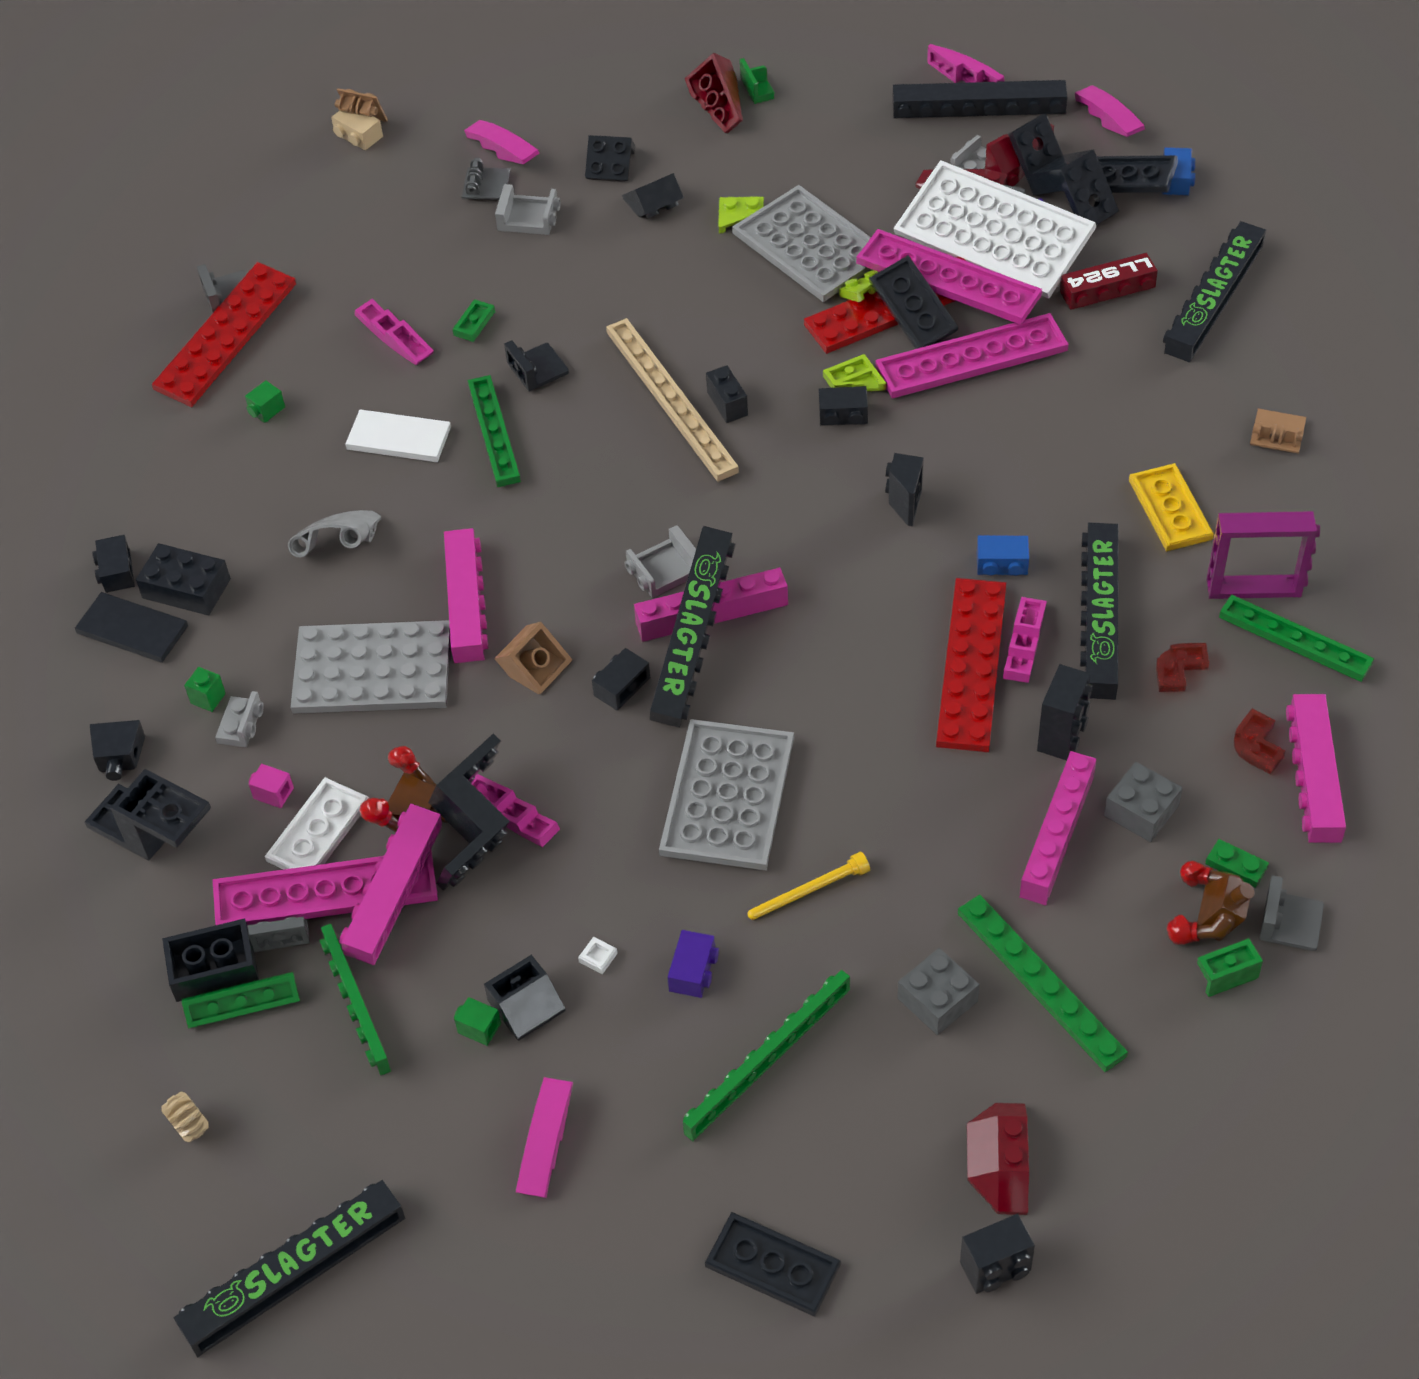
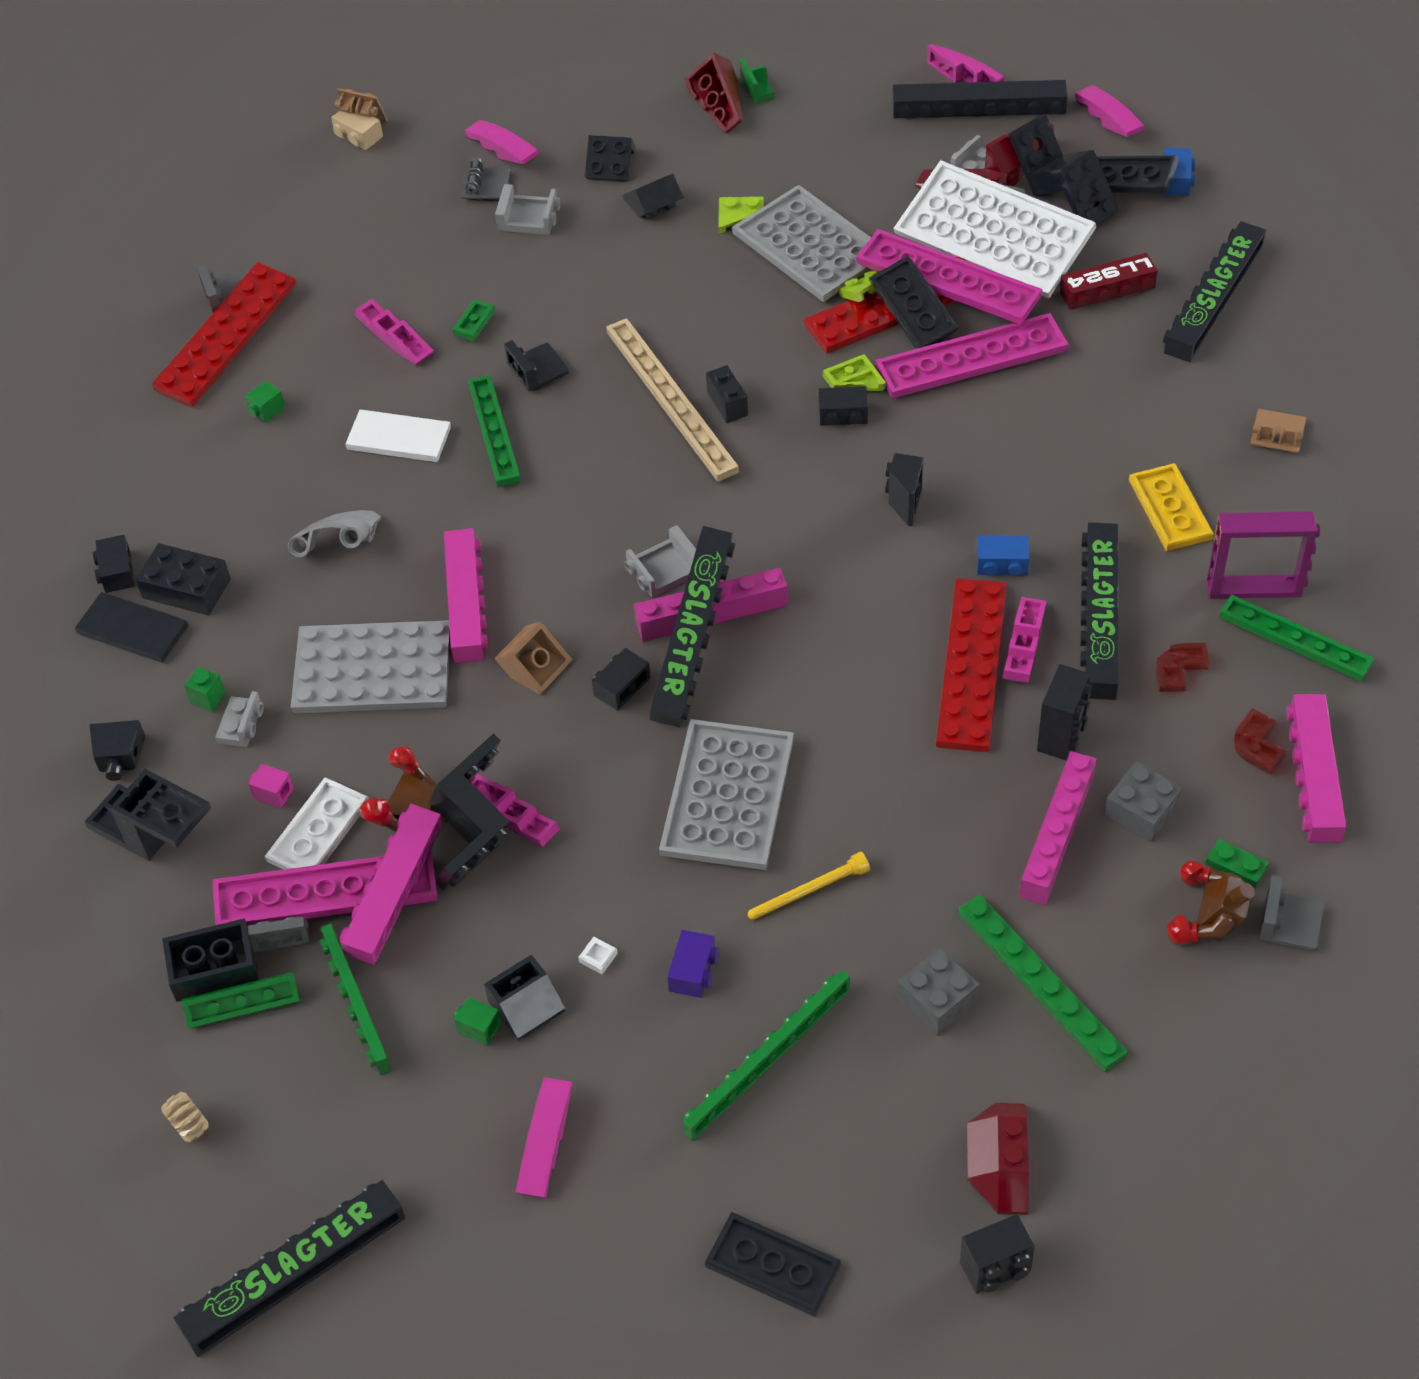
(1230, 967): green panel -> none

